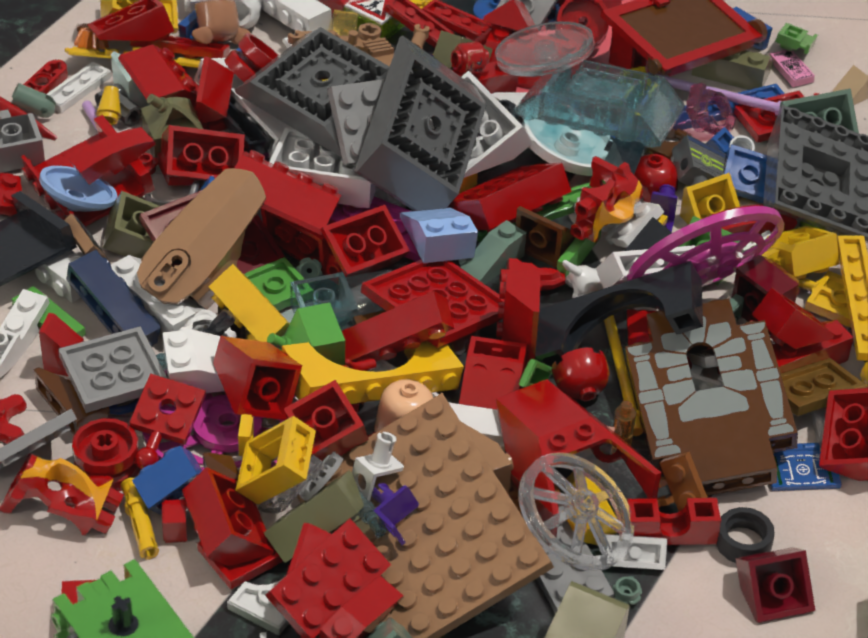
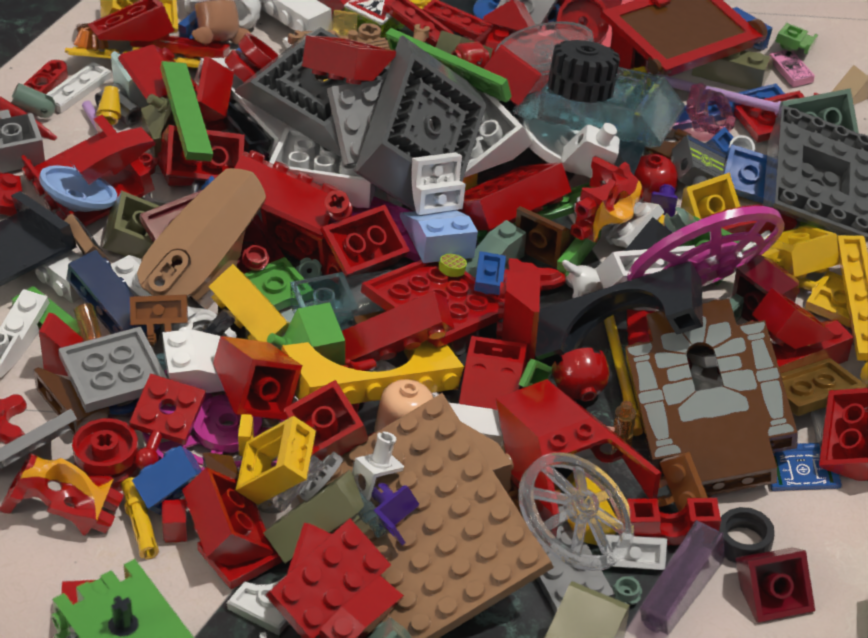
(87, 322): none -> clear orange cylinder
(158, 311): none -> dark orange hinge
(186, 111): none -> bright green tile
(255, 258): none -> red plate
(344, 205): none -> red pin
(345, 58): none -> red slope
(437, 183): none -> white slope
(452, 265): none -> lime tile
(480, 78): none -> bright green tile
(489, 272): none -> blue plate
(519, 73): none -> red slope
(583, 71): none -> black wheel
(590, 143): none -> white torso
(679, 220): none -> sand green piece
(683, 578): none -> clear purple slope

